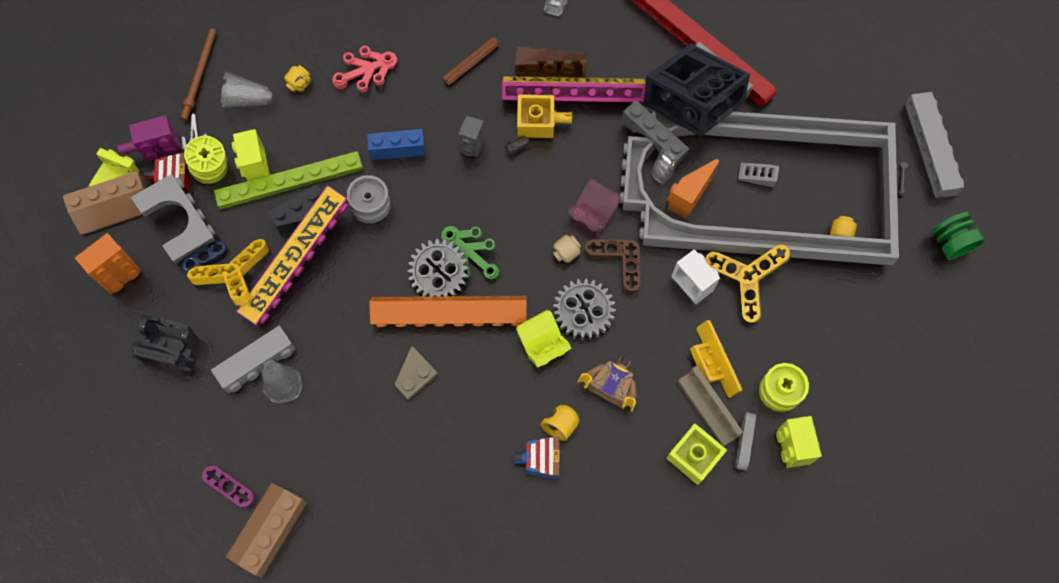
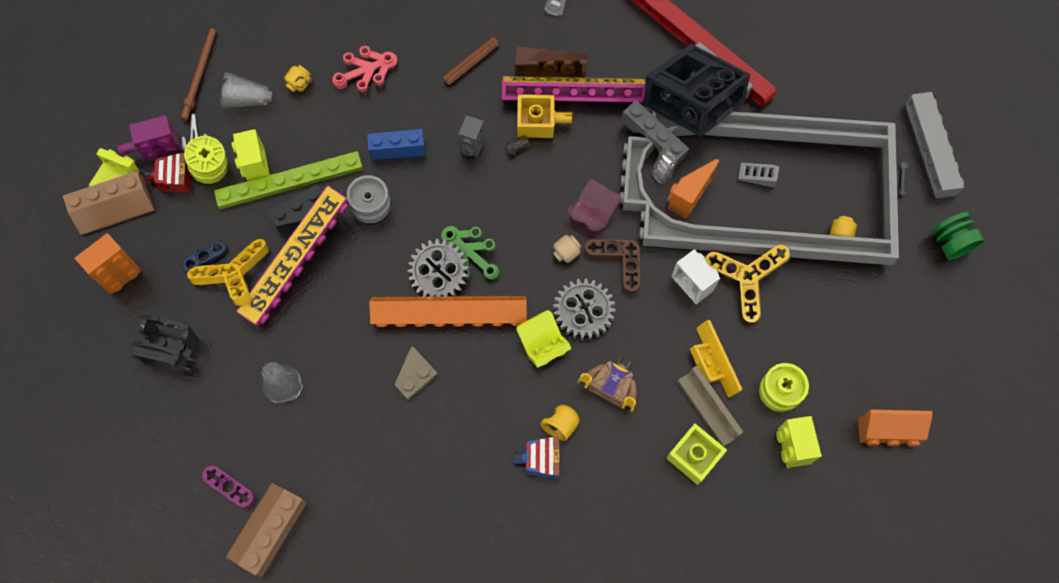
(169, 192): light grey arch -> none
(250, 361): light grey brick -> none
(745, 441): light grey beam -> none
(894, 427): none -> orange slope

